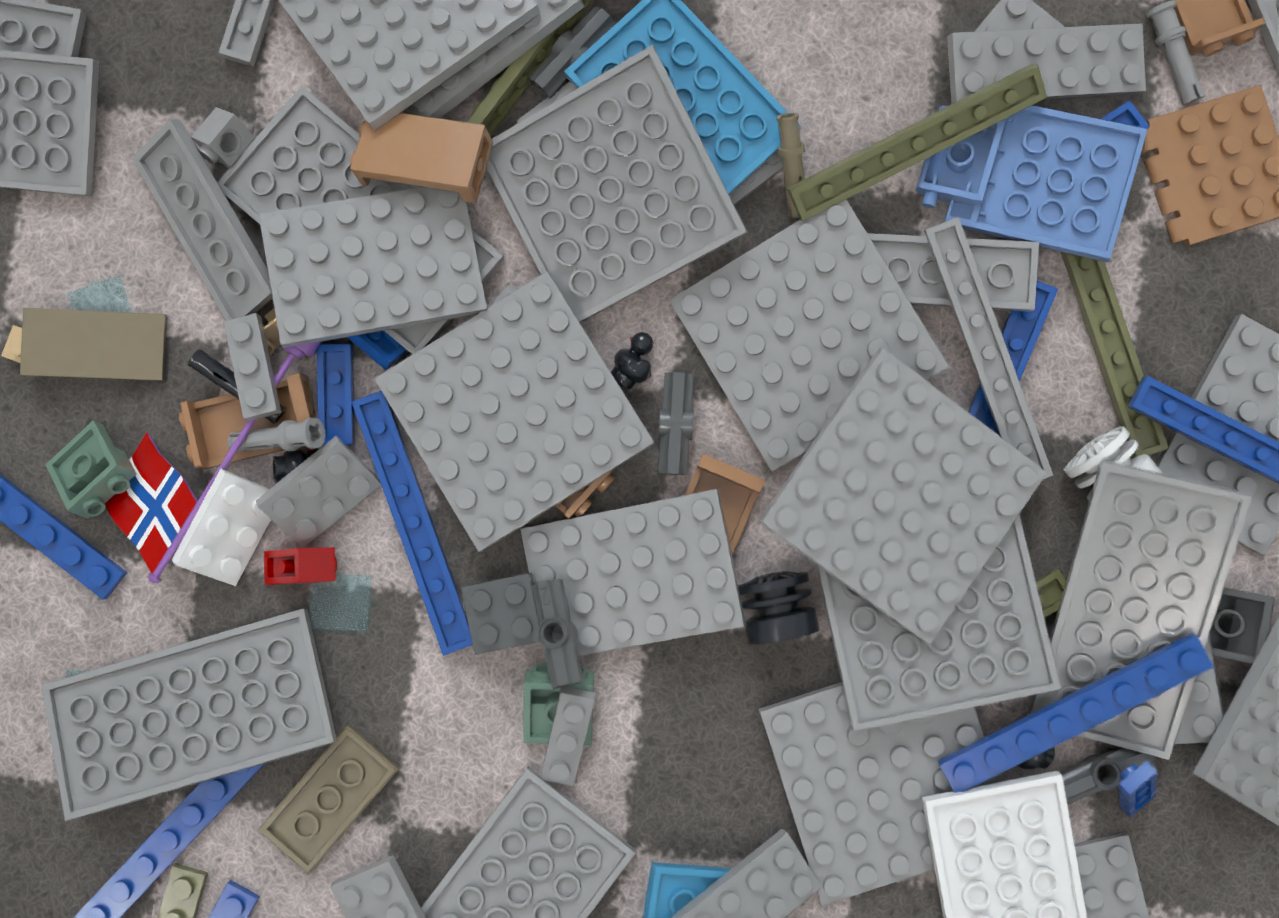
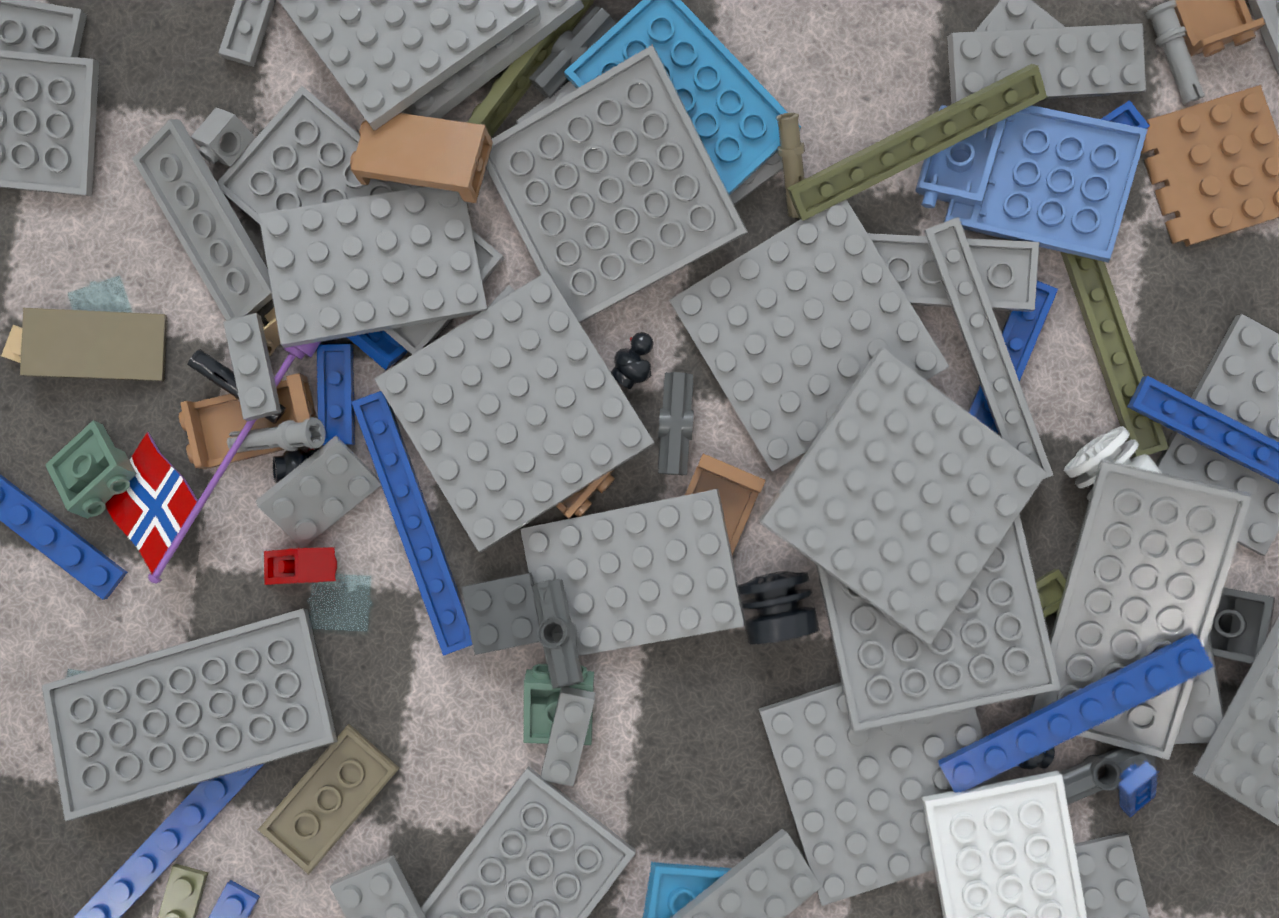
(224, 529): white plate -> none

